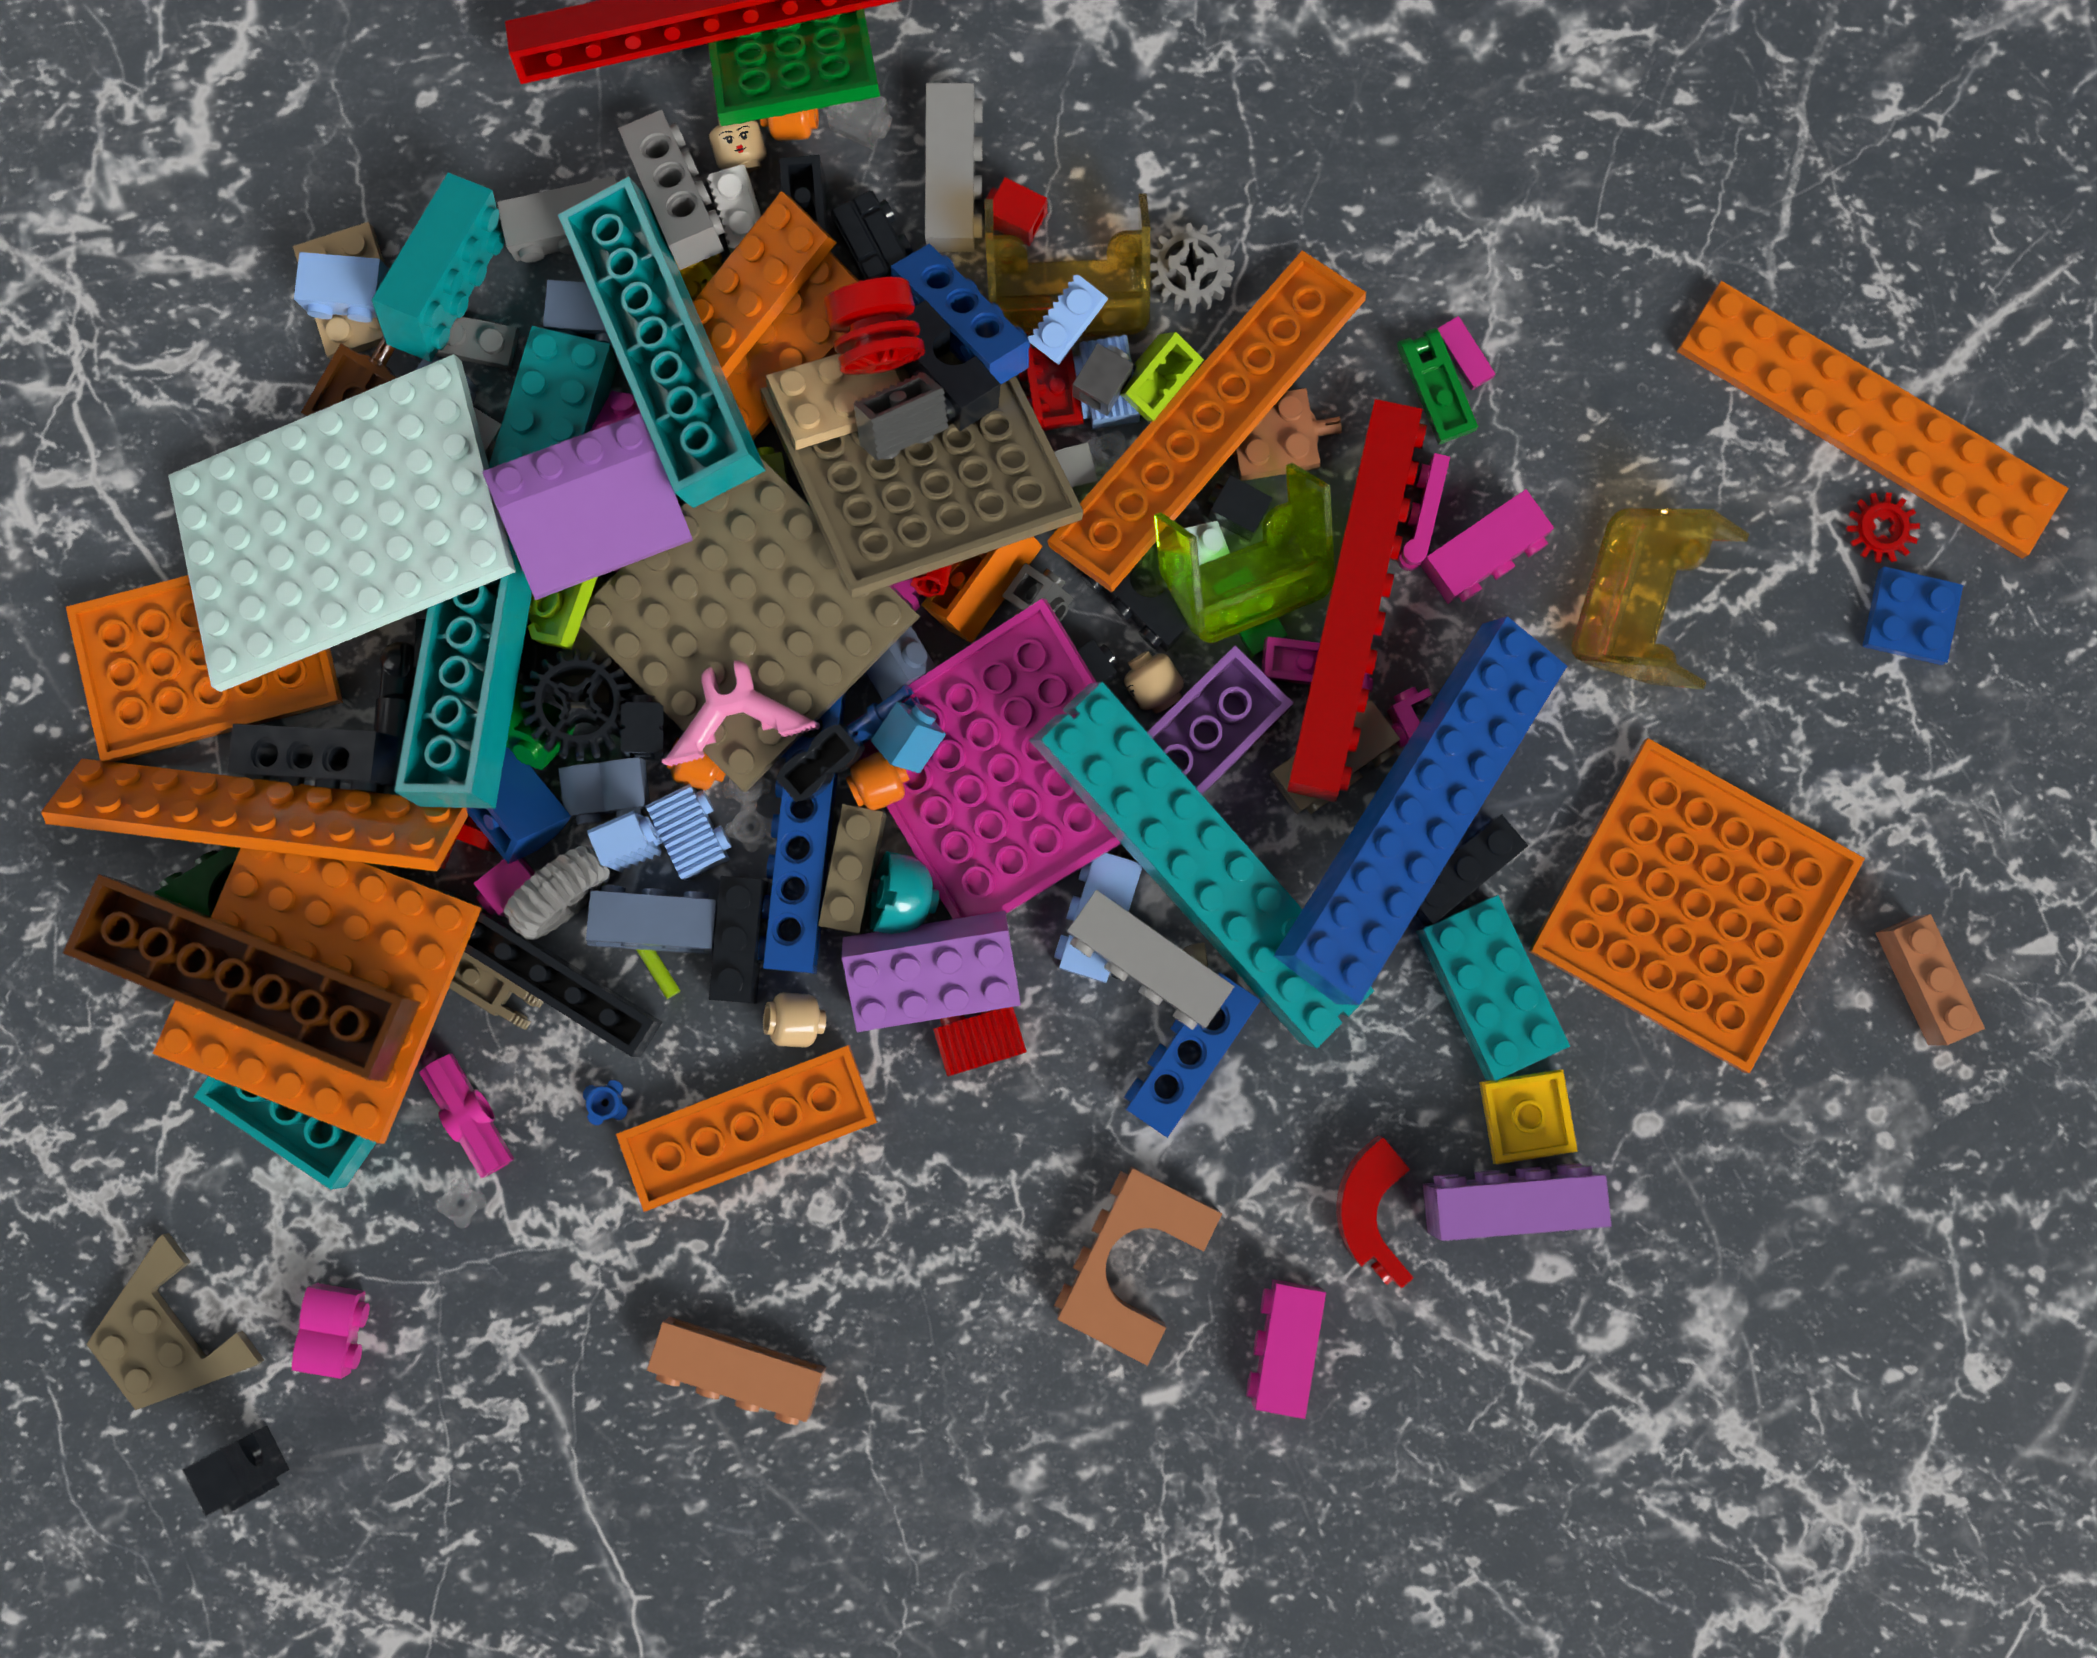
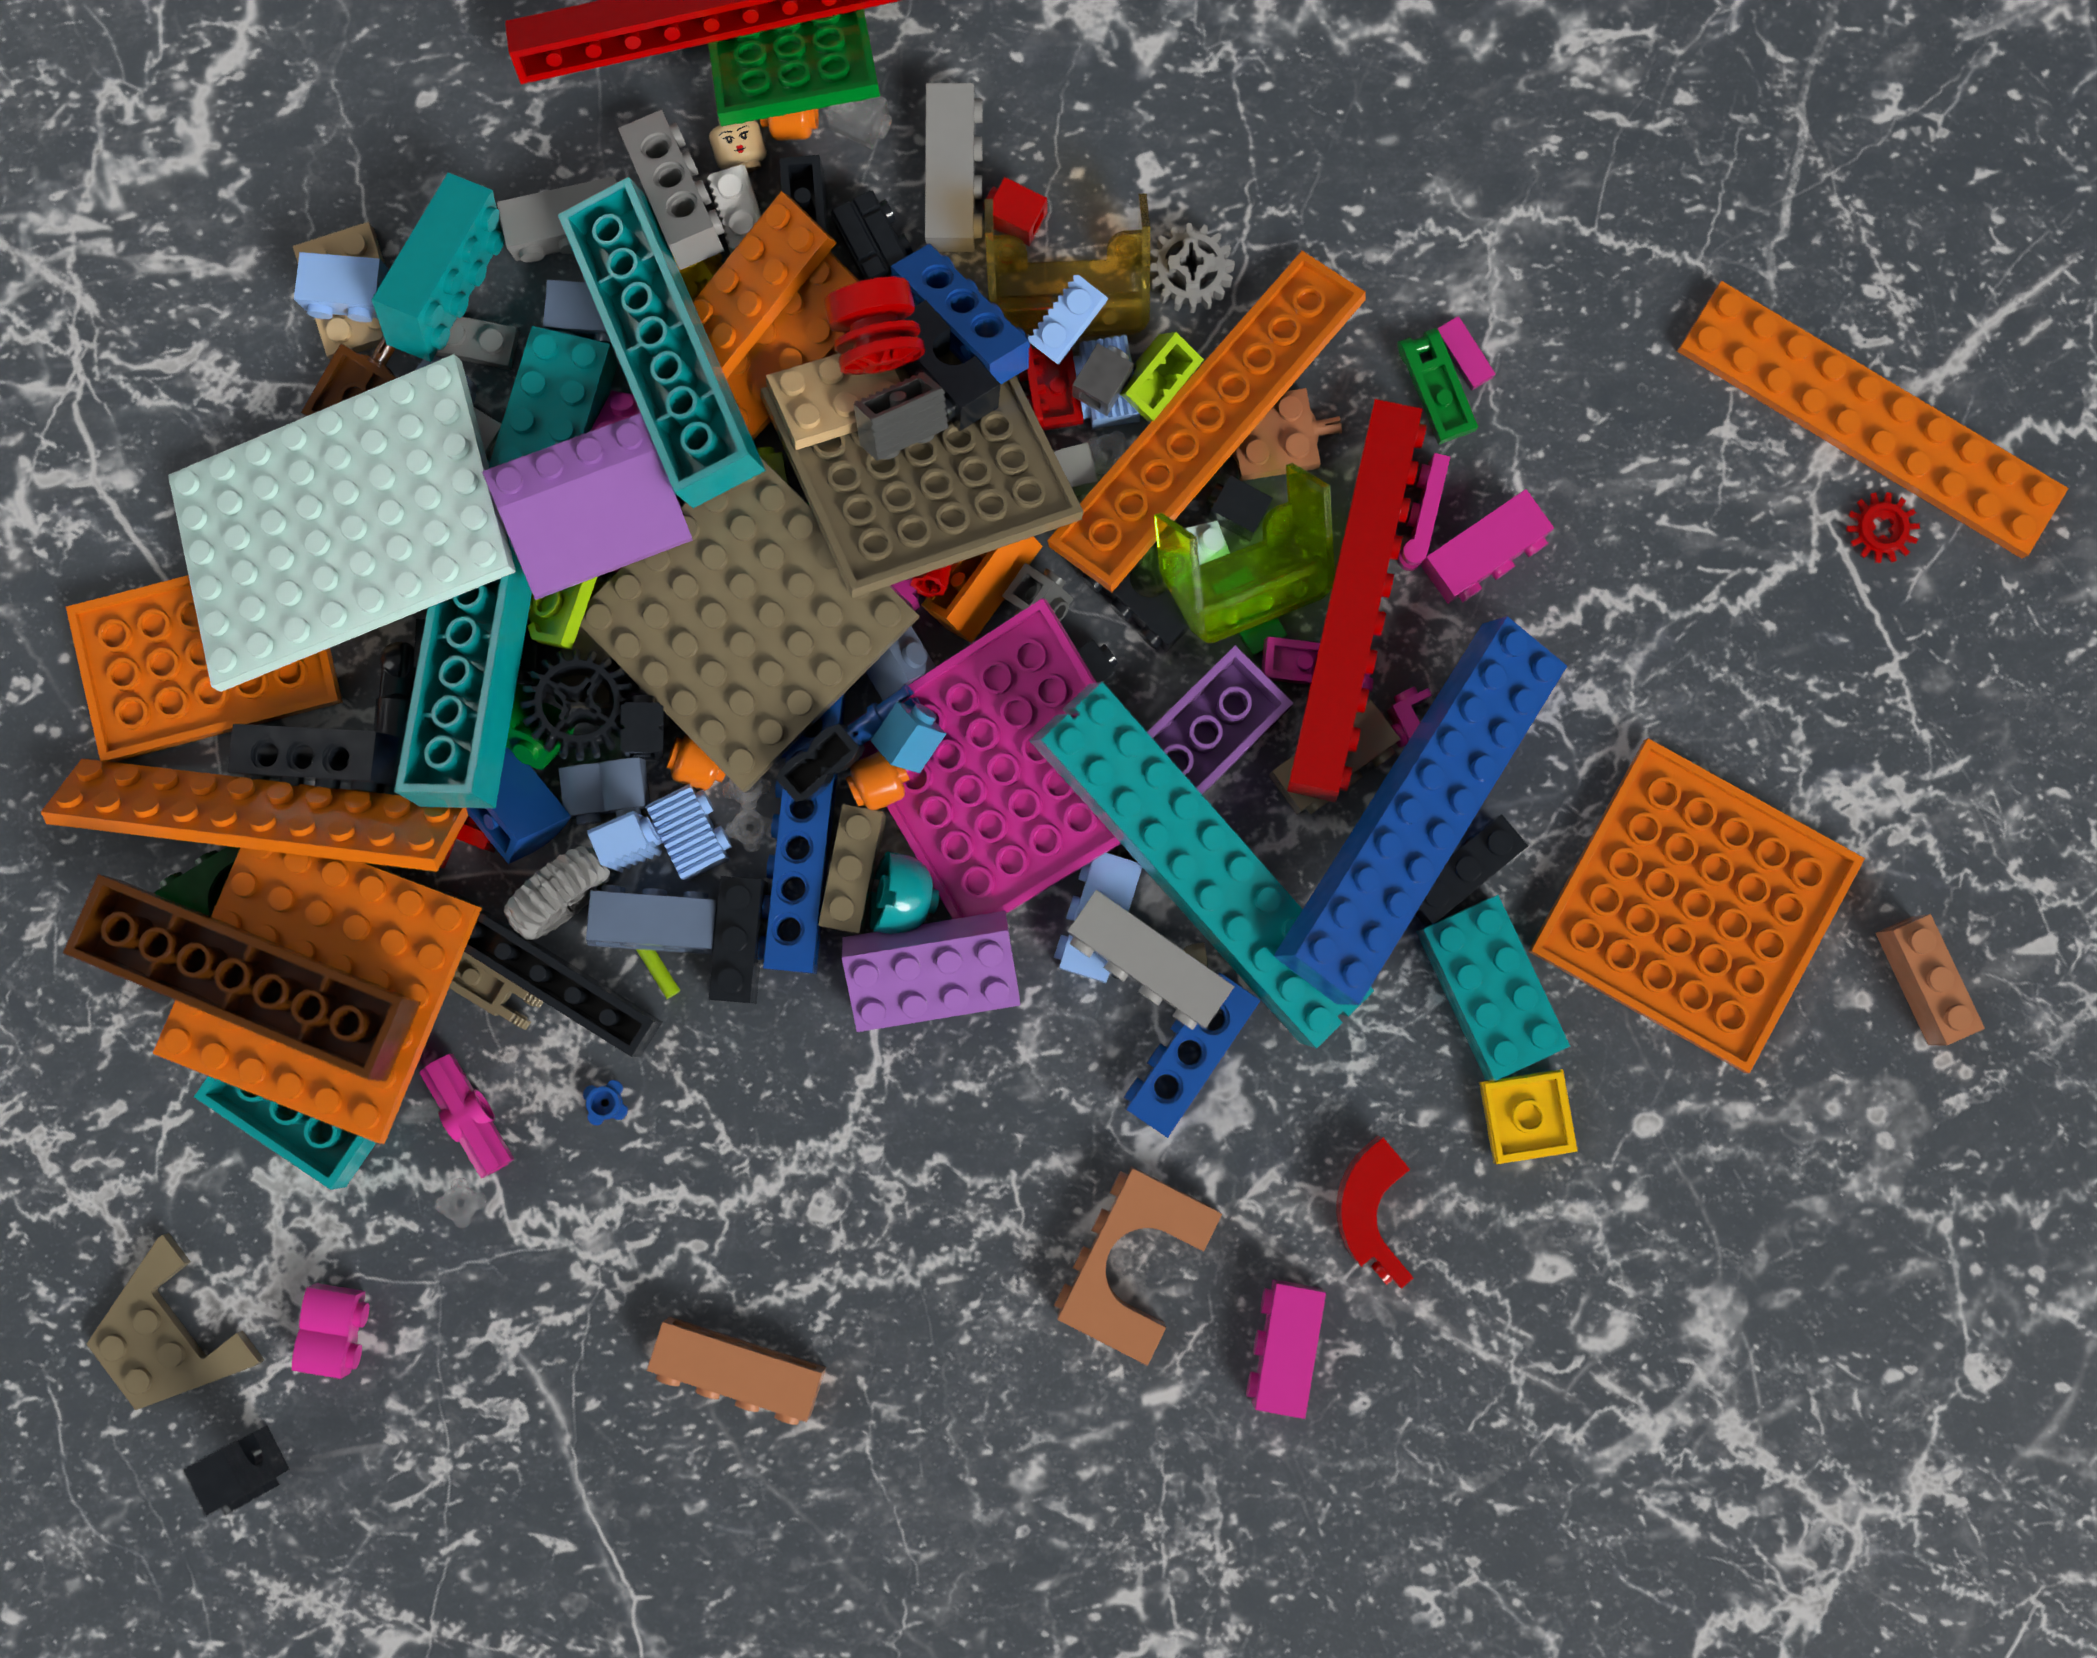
(501, 883): dark pink brick -> none
(742, 699): bright pink piece -> none
(746, 1128): orange plate -> none
(793, 1019): tan head -> none
(979, 1039): red brick -> none
(1154, 681): tan head -> none
(1516, 1204): medium lavender brick -> none
(1633, 588): clear yellow windscreen -> none
(1912, 615): blue plate -> none

